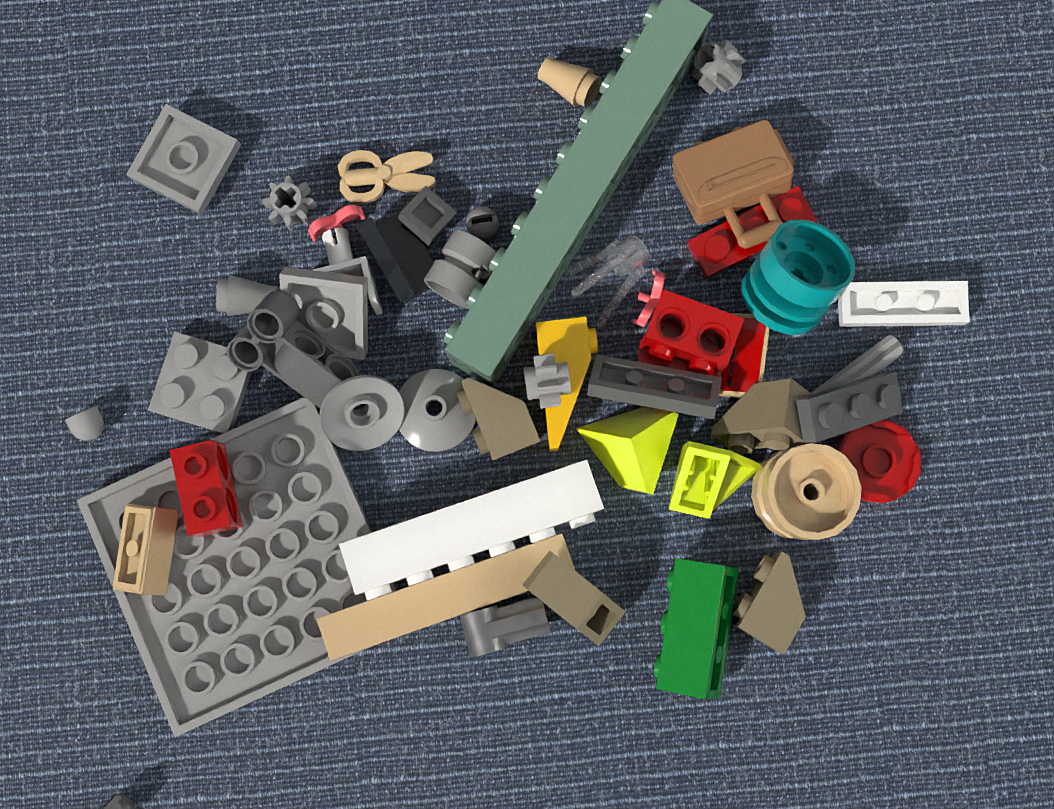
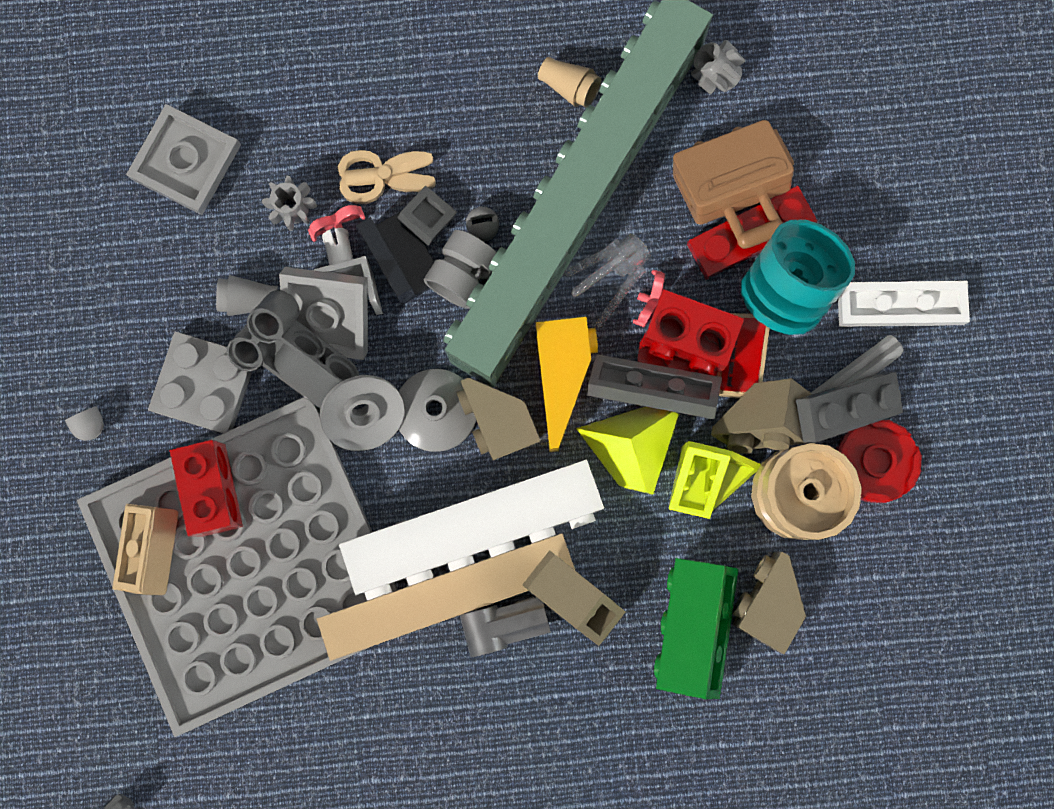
(547, 380): light grey gear -> none

